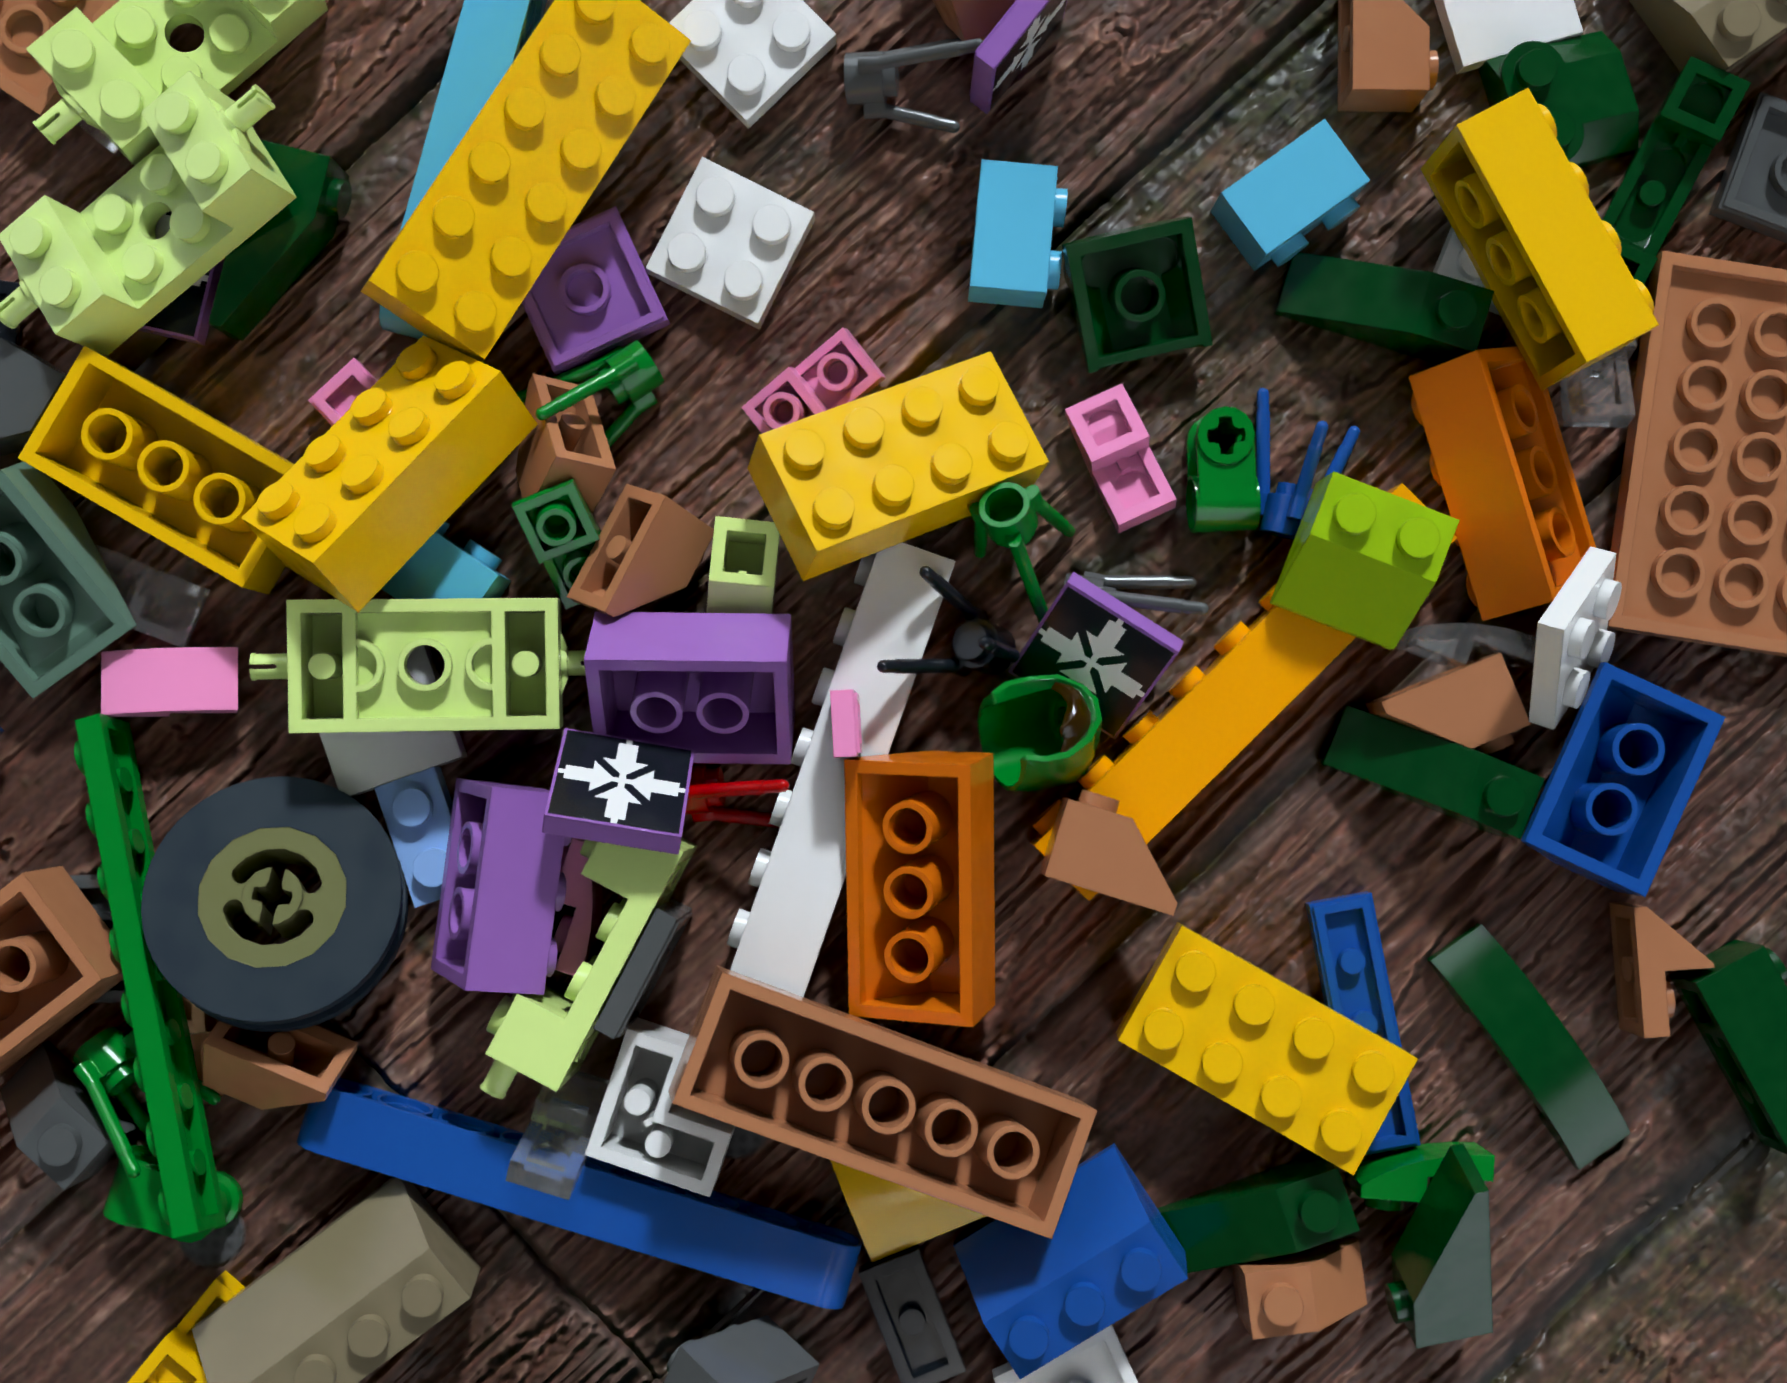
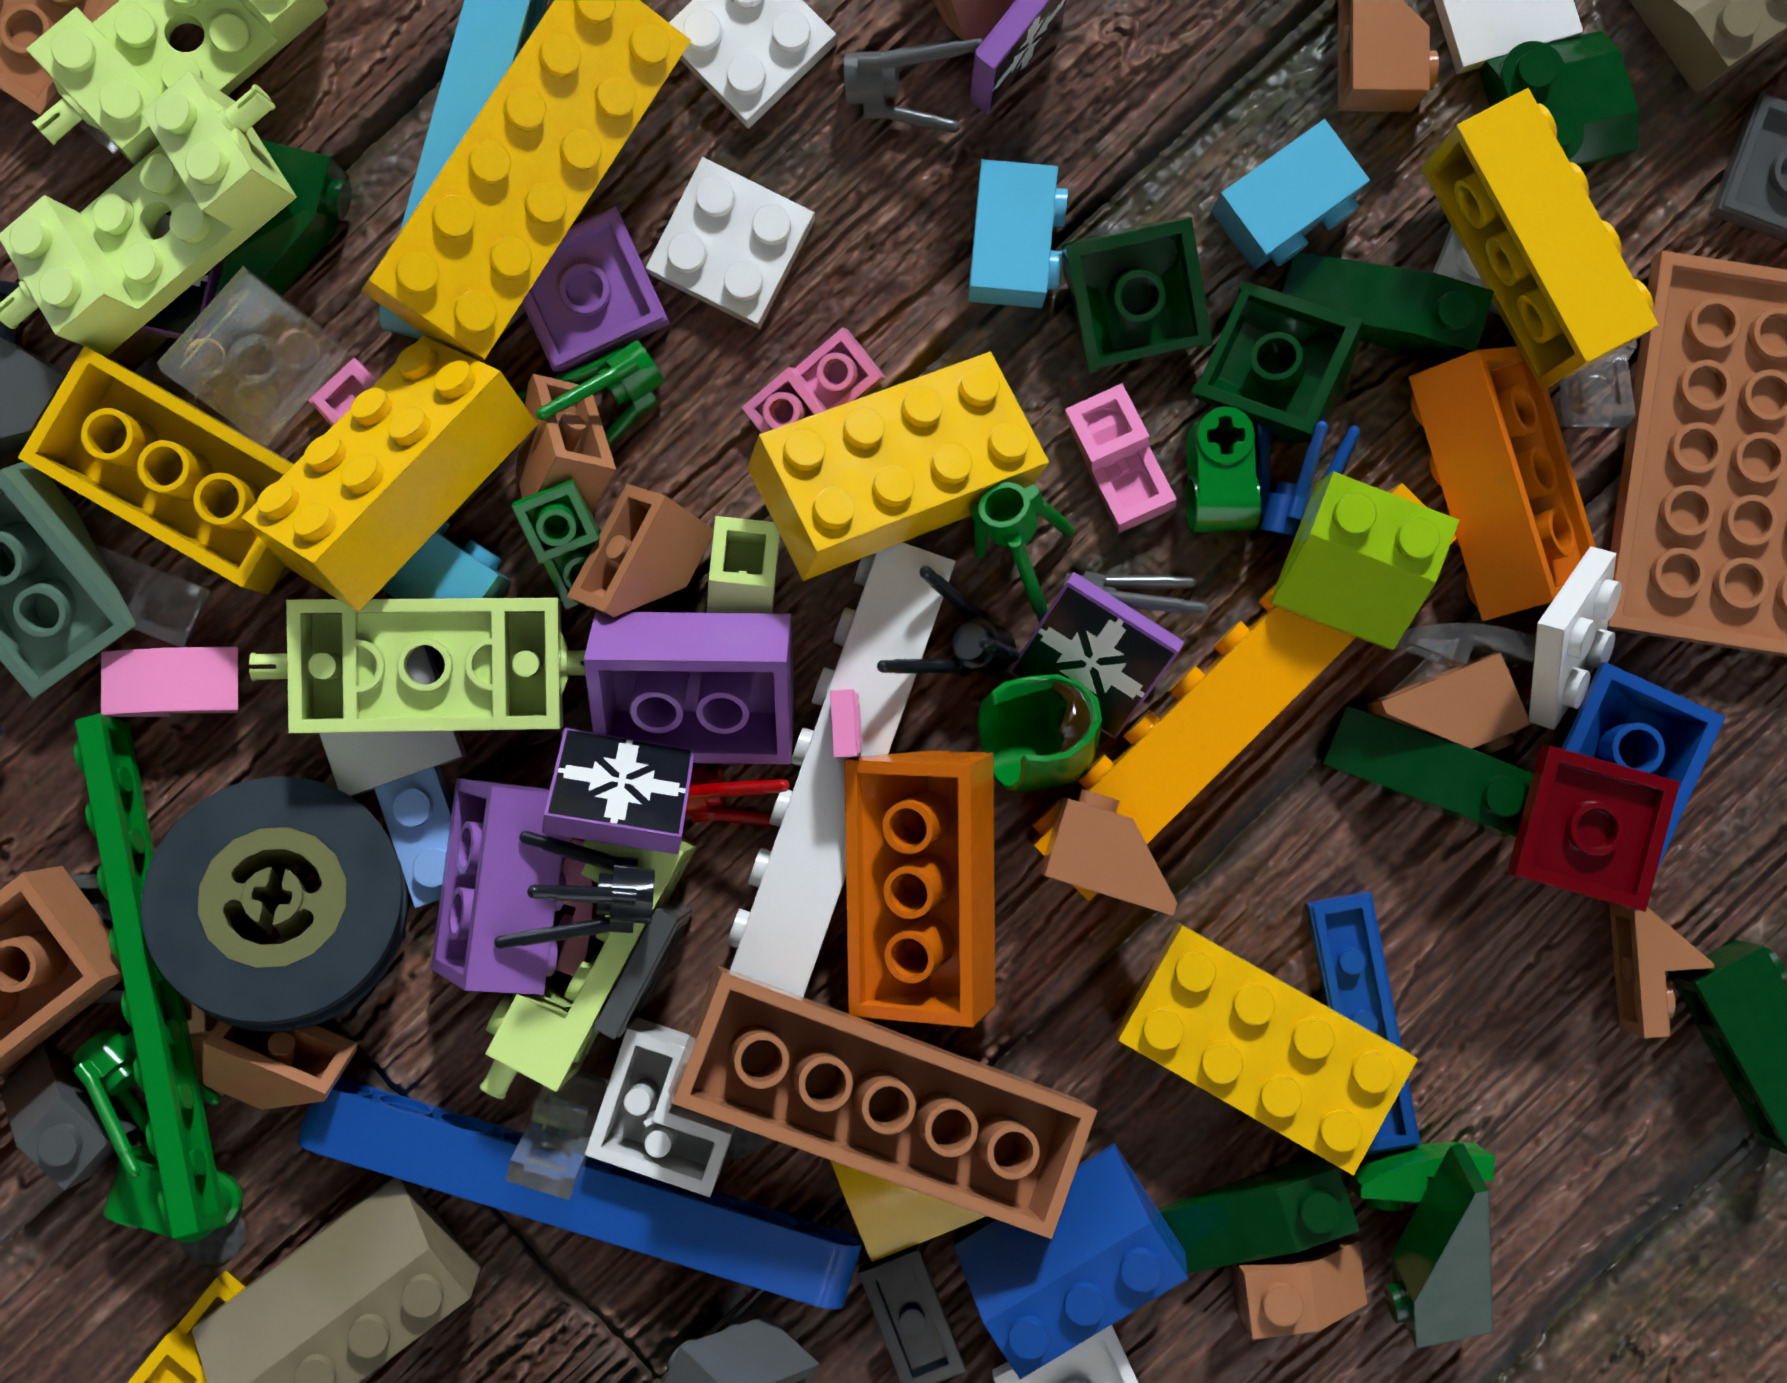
(253, 357): none -> clear plate
(622, 895): none -> black plant
(1280, 361): none -> dark green slope
(1532, 1044): dark green slope -> none
(1593, 827): none -> dark red plate
(1671, 160): dark green slope -> none

